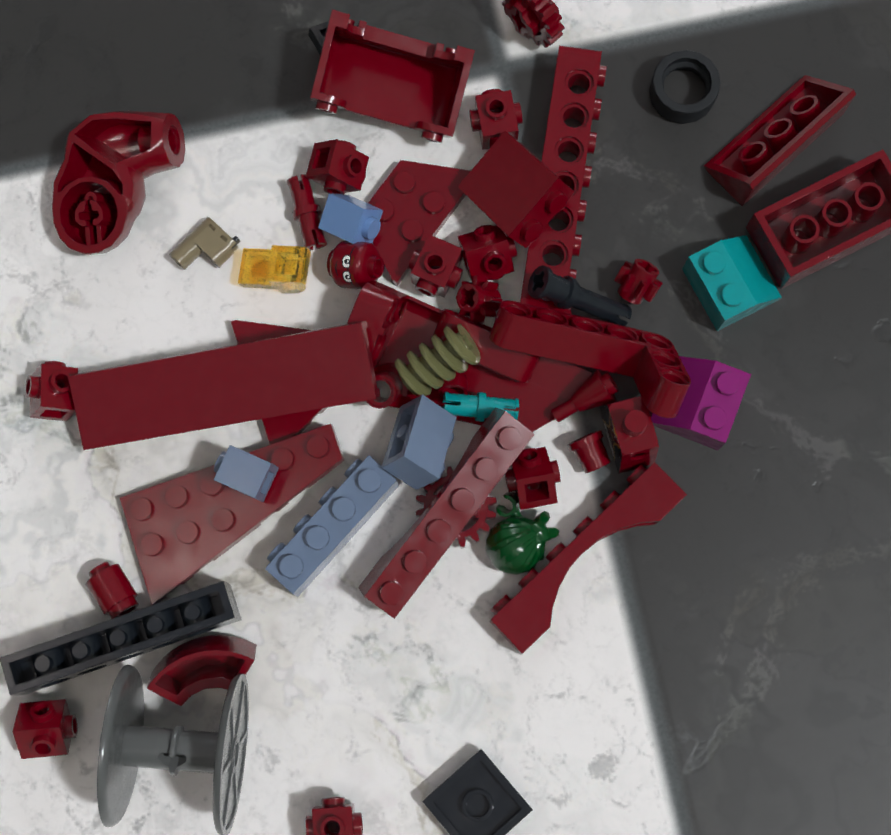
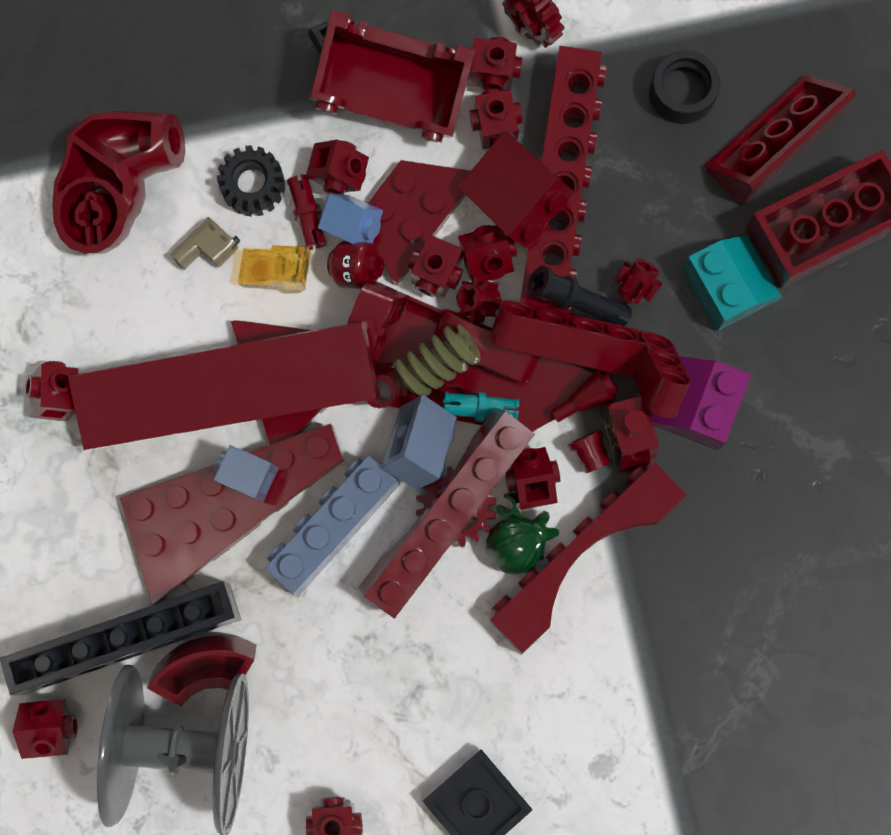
(112, 590): dark red brick -> none
(246, 161): none -> black tyre
(494, 63): none -> dark red brick

